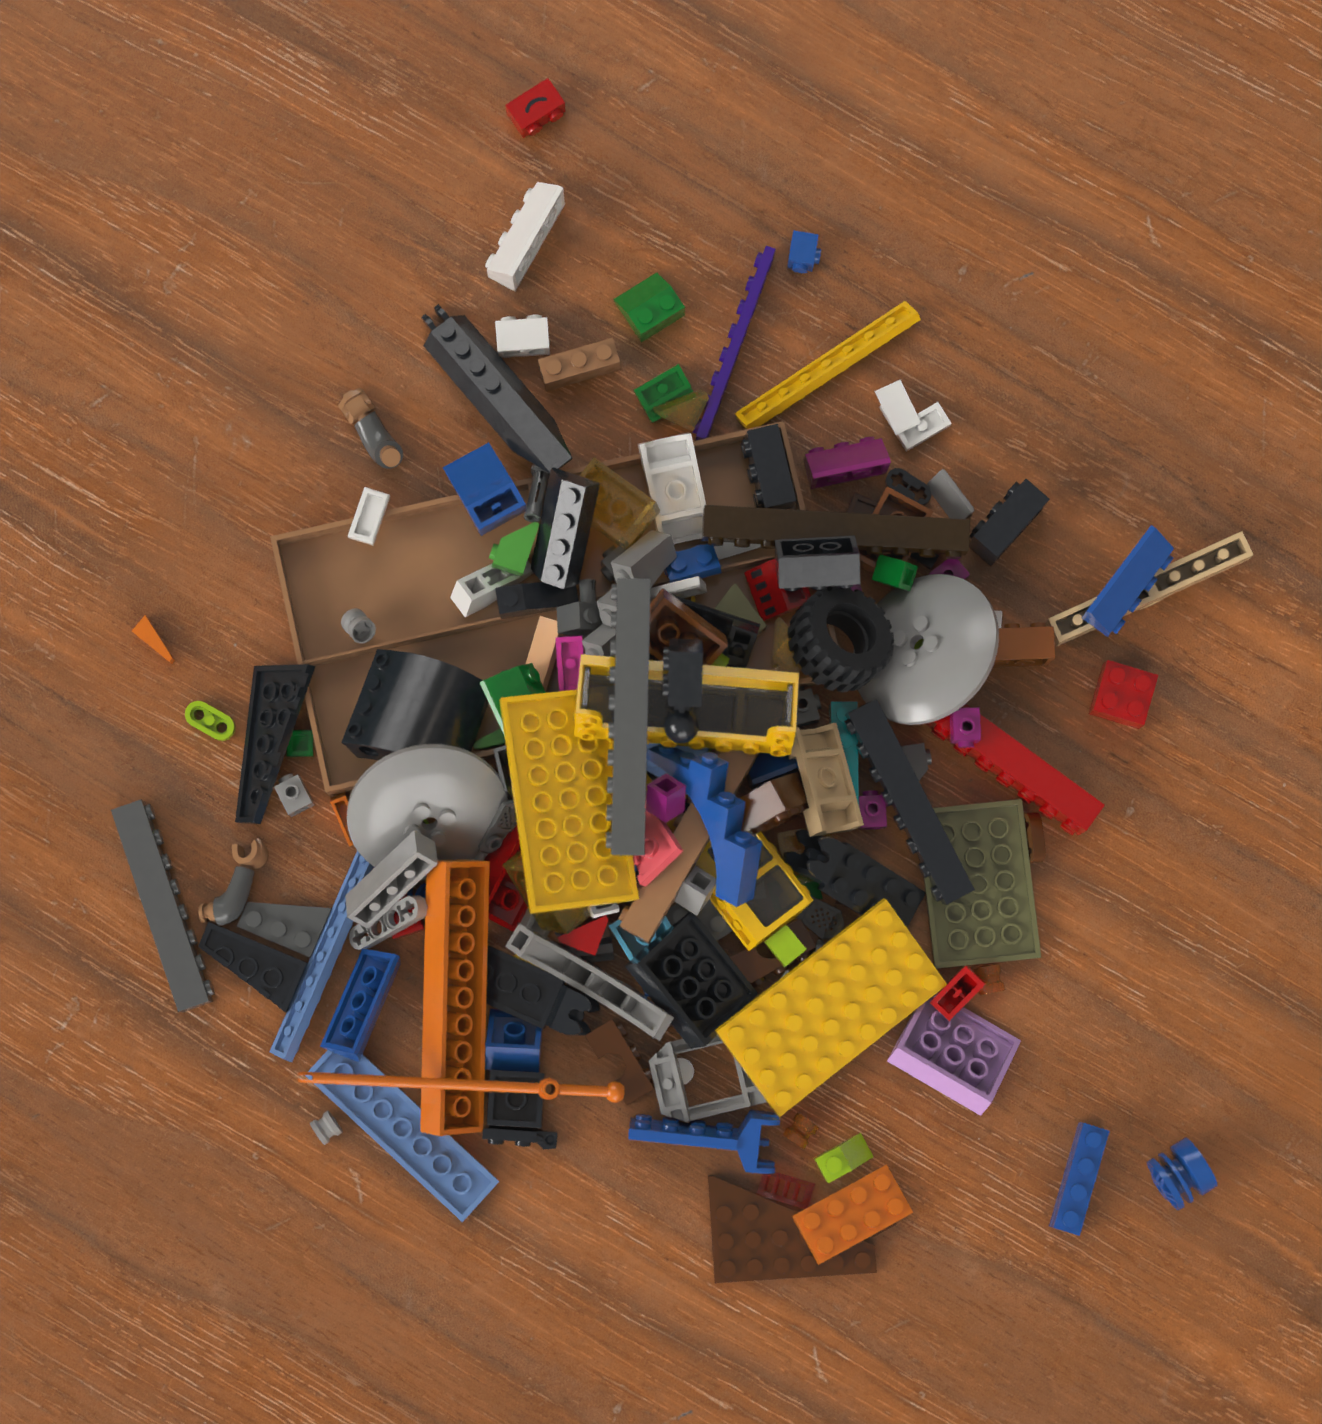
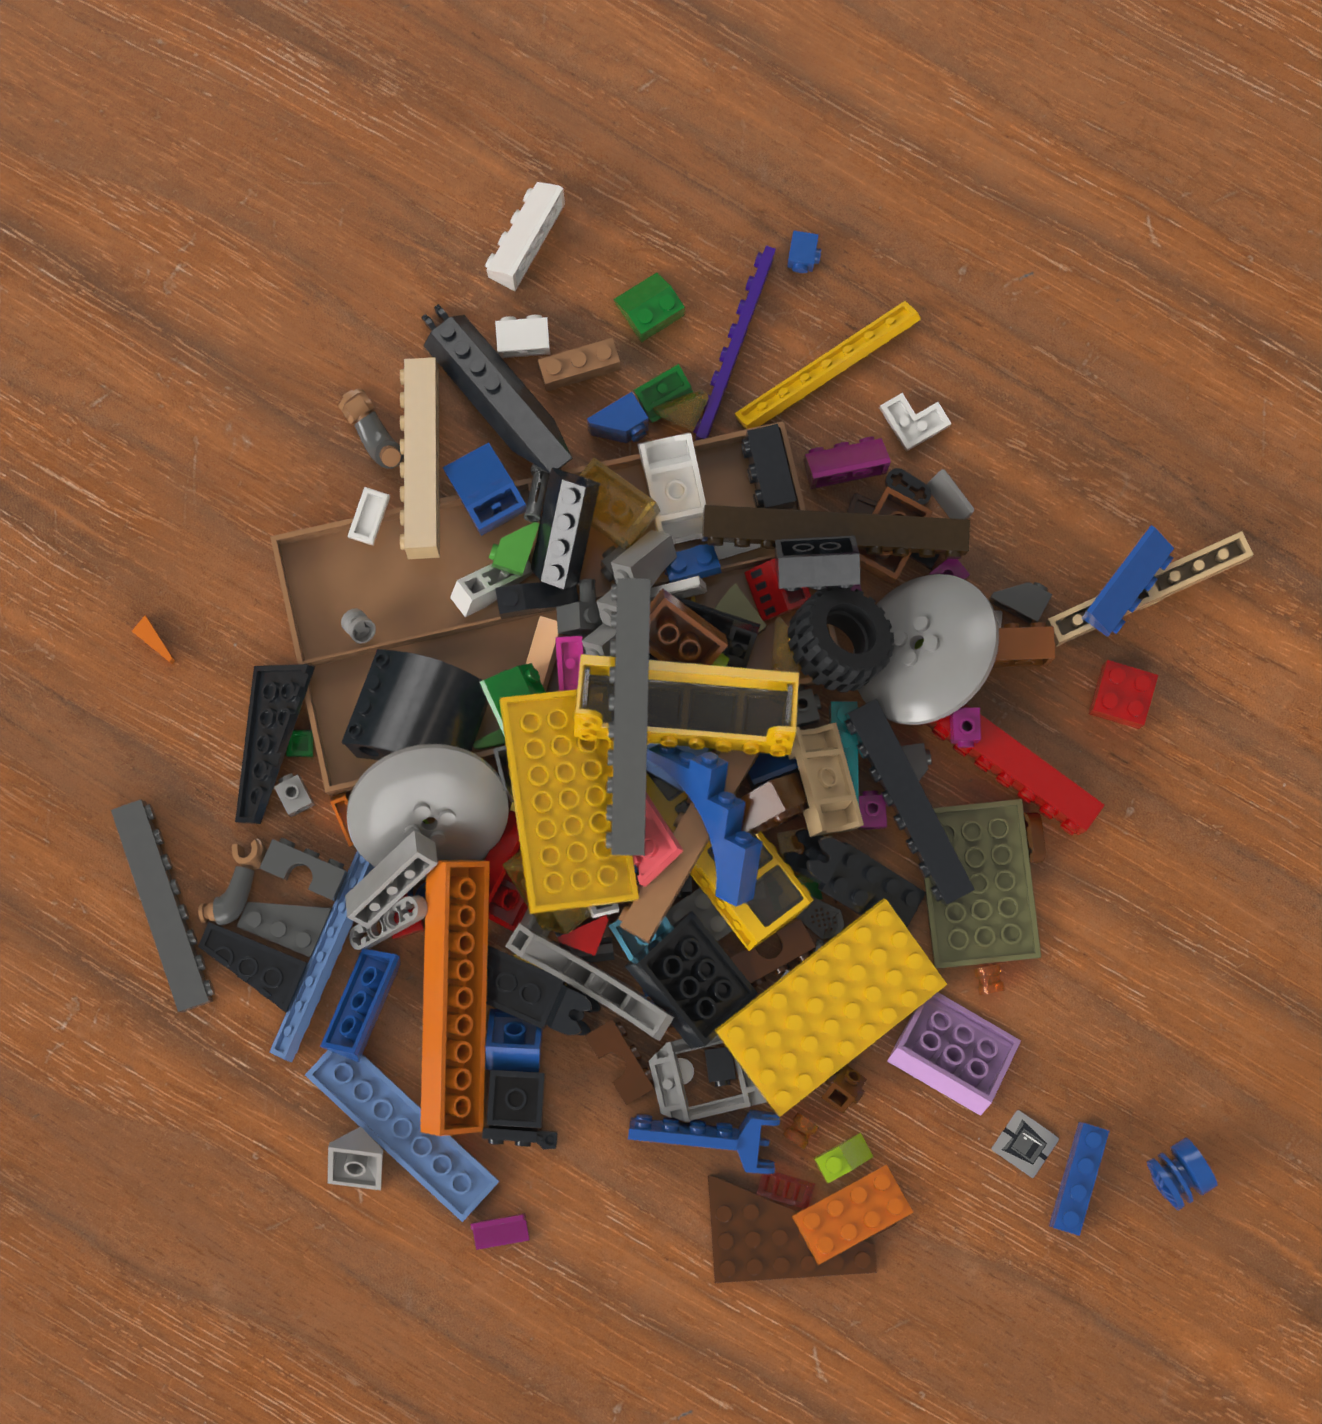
(211, 720): lime plate -> none
(283, 858): none -> dark grey arch
(326, 1127): light grey wheel -> none
(355, 1161): none -> light grey slope
(421, 458): none -> tan brick
(500, 1231): none -> magenta panel
(501, 825): dark grey piece -> none
(536, 108): red brick -> none
(613, 1091): orange bar -> none
(620, 421): none -> blue slope
(665, 797): magenta brick -> none
(682, 687): black brick -> none
(696, 890): light grey brick -> none
(720, 1066): none -> black brick
(785, 945): lime panel -> none
(844, 1088): none -> reddish brown brick
(894, 573): green panel -> none
(898, 407): white sticker -> none
(957, 992): red slope -> none
(1007, 521): black brick -> none
(1023, 601): none -> dark grey slope
(1025, 1143): none -> sticker

